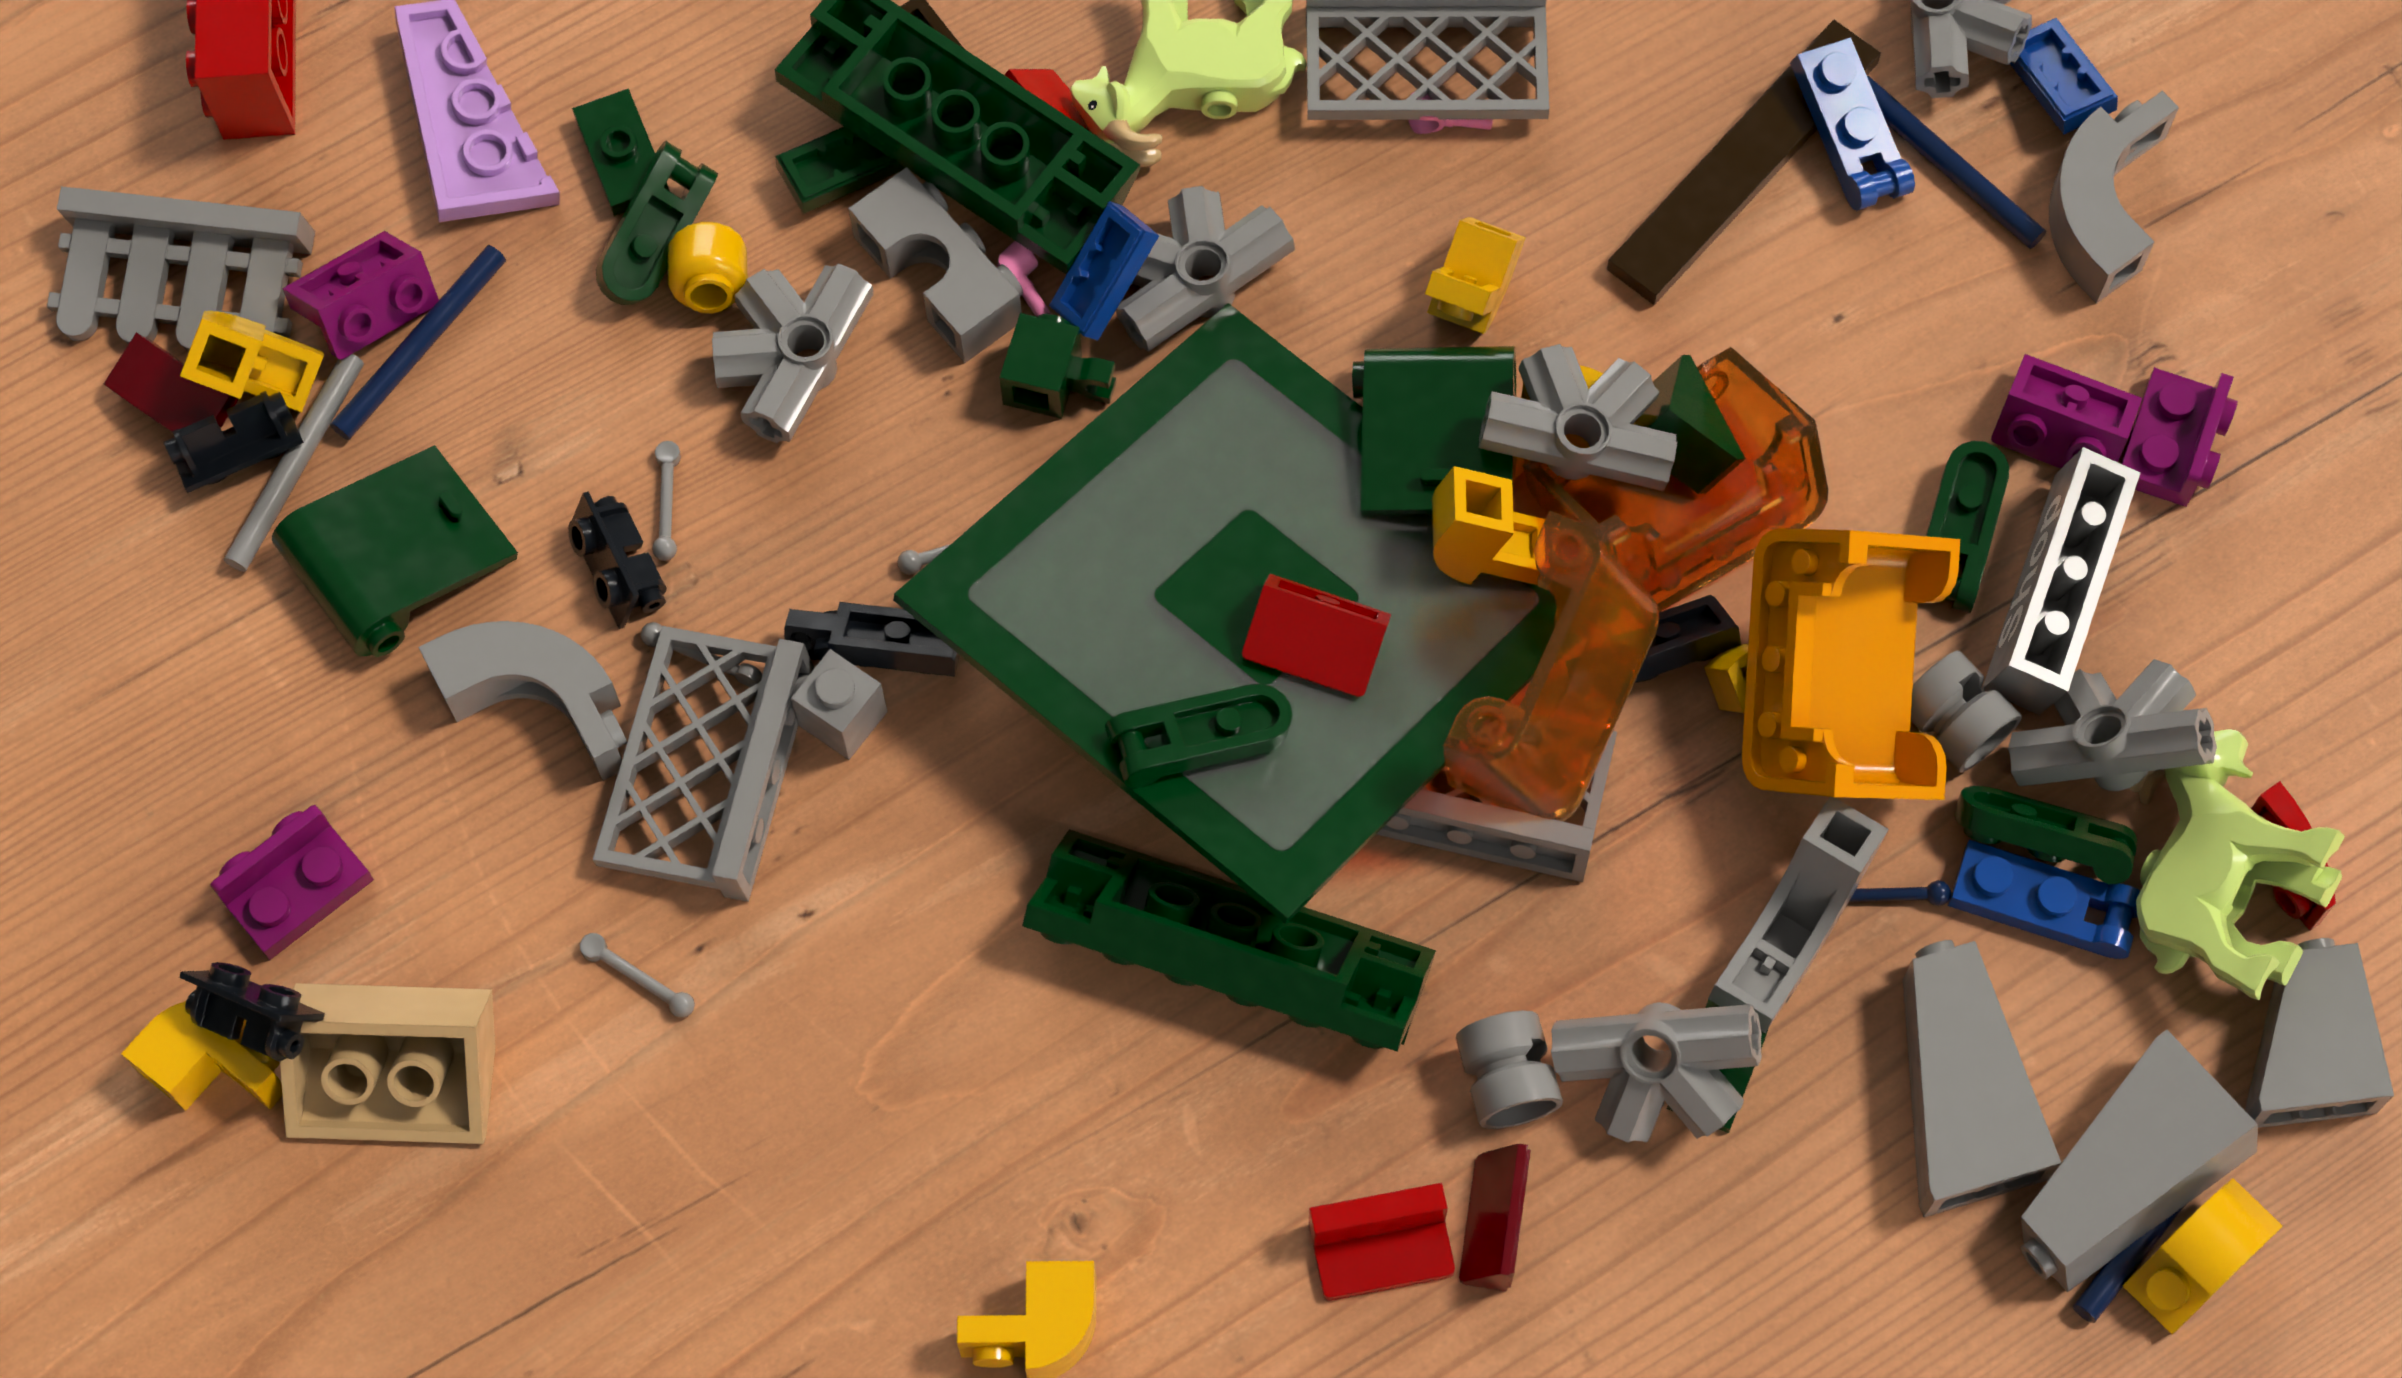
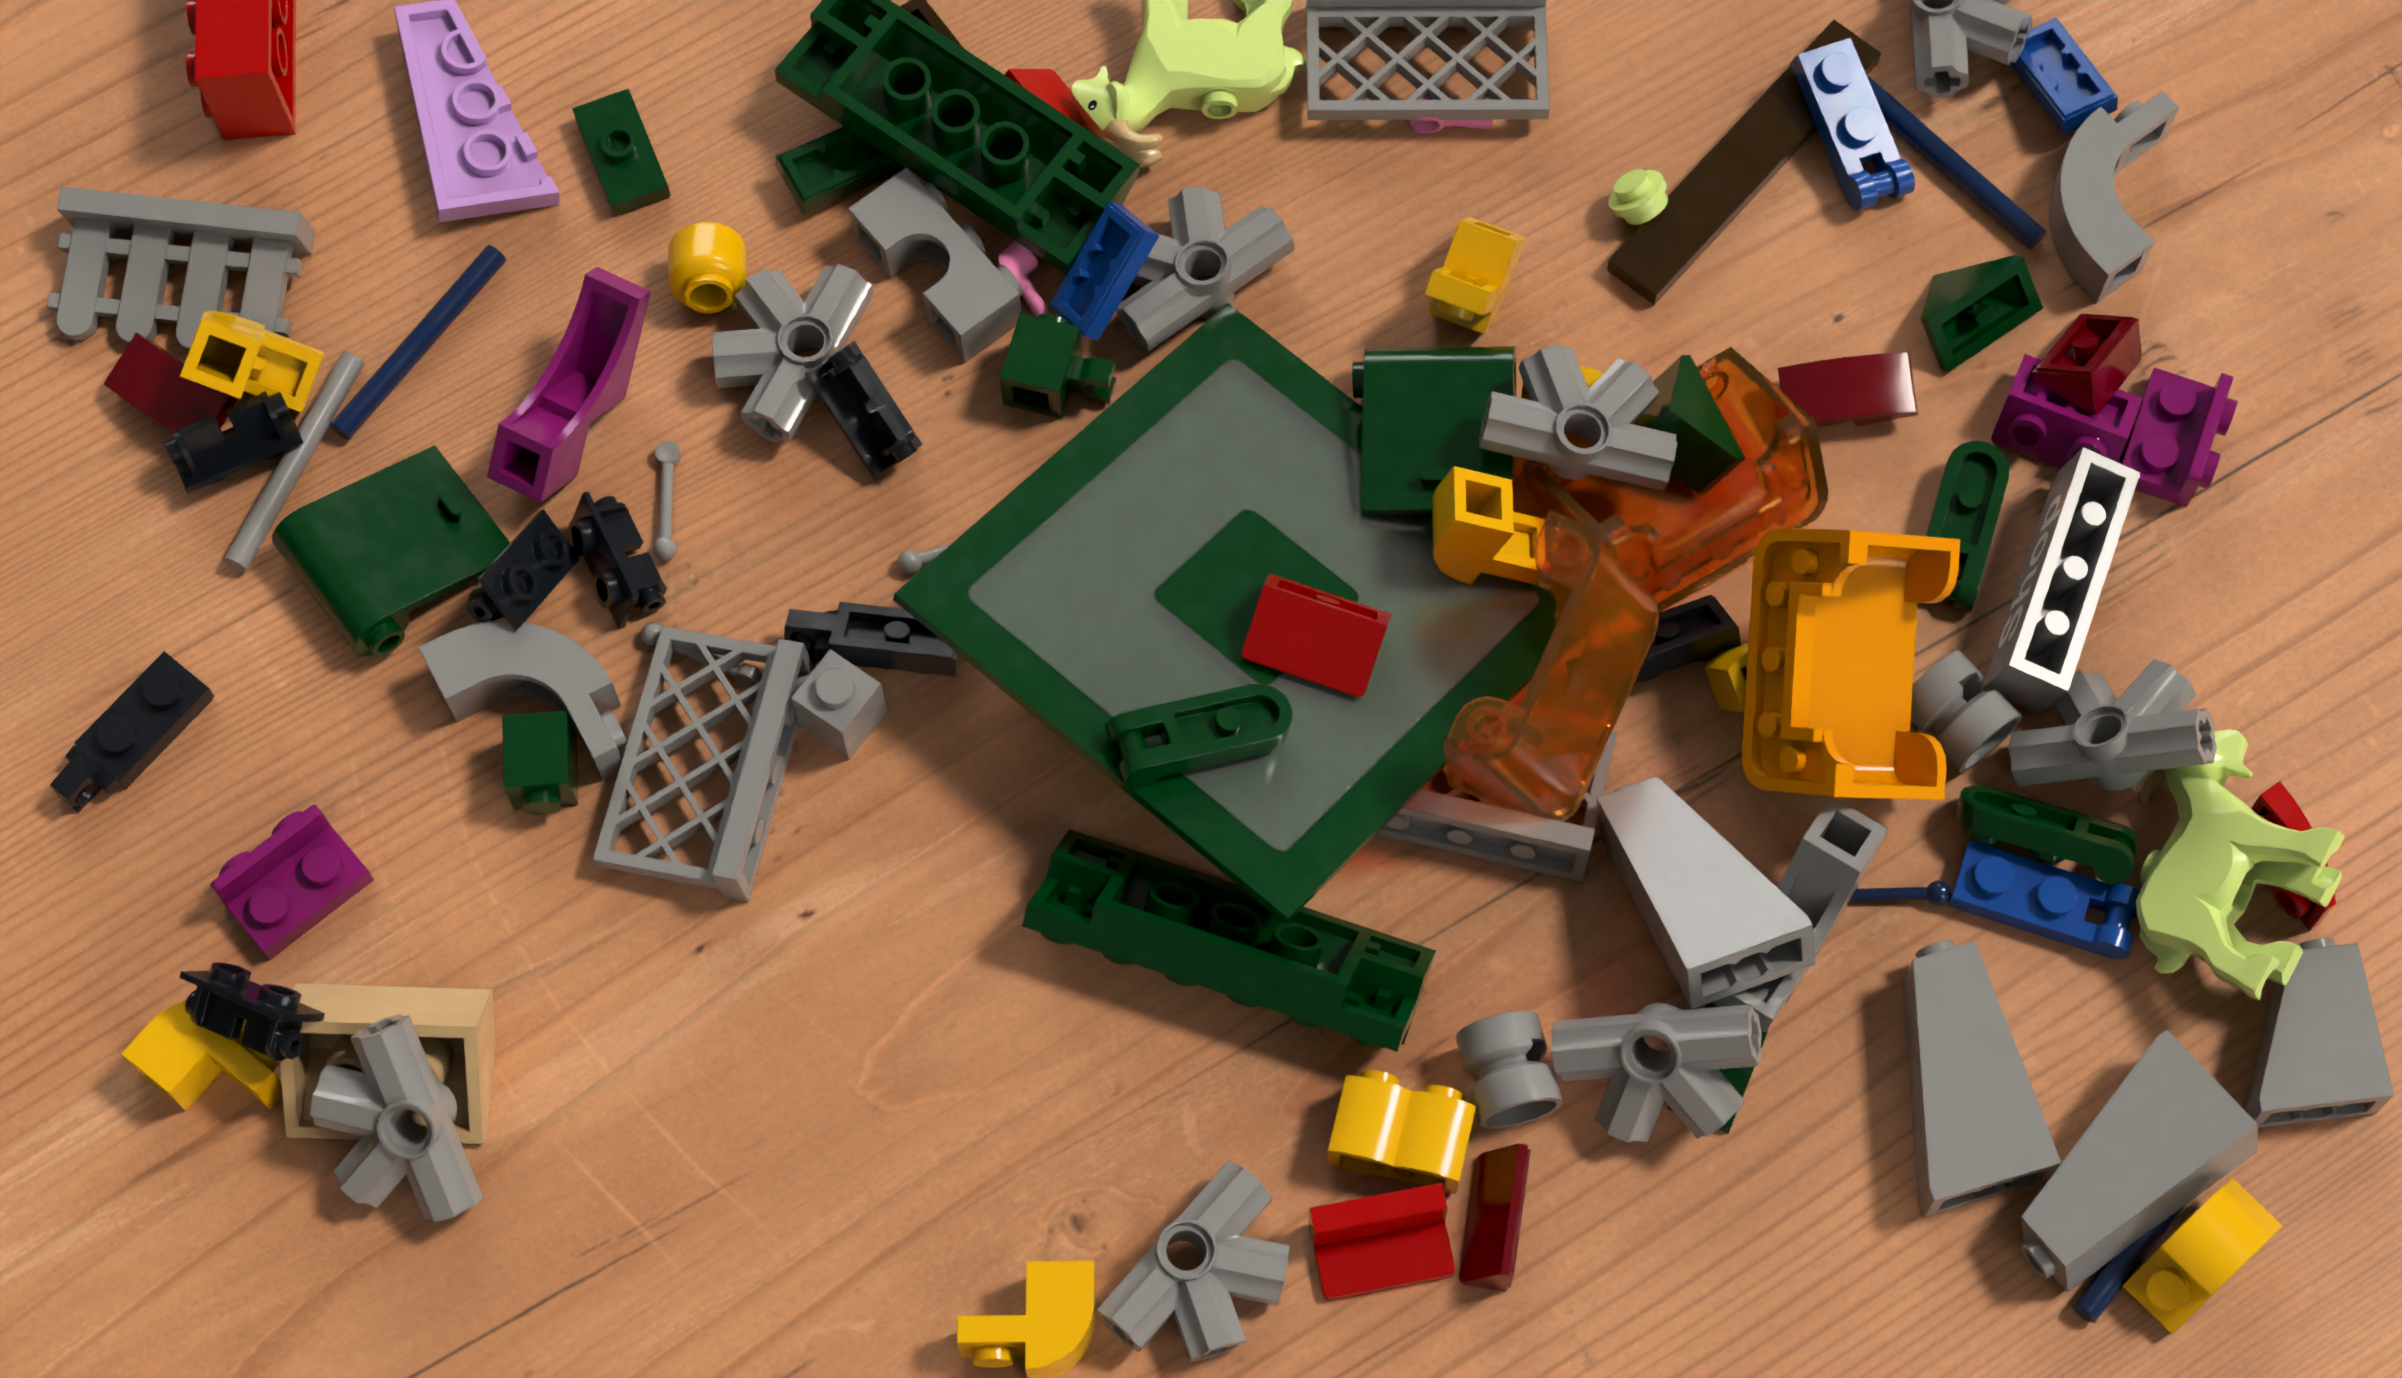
(132, 732): none -> black hinge
(364, 293): magenta bracket -> none
(391, 1141): none -> light grey piece
(523, 573): none -> black hinge
(540, 761): none -> dark green brick
(590, 373): none -> magenta arch
(595, 949): light grey hinge -> none
(639, 246): dark green plate -> none
(863, 409): none -> black hinge
(1201, 1296): none -> light grey piece
(1401, 1131): none -> yellow brick
(1639, 196): none -> yellowish green plate
(1700, 897): none -> slope
(1852, 388): none -> dark red slope
(1976, 307): none -> dark green slope
(2091, 360): none -> dark red slope

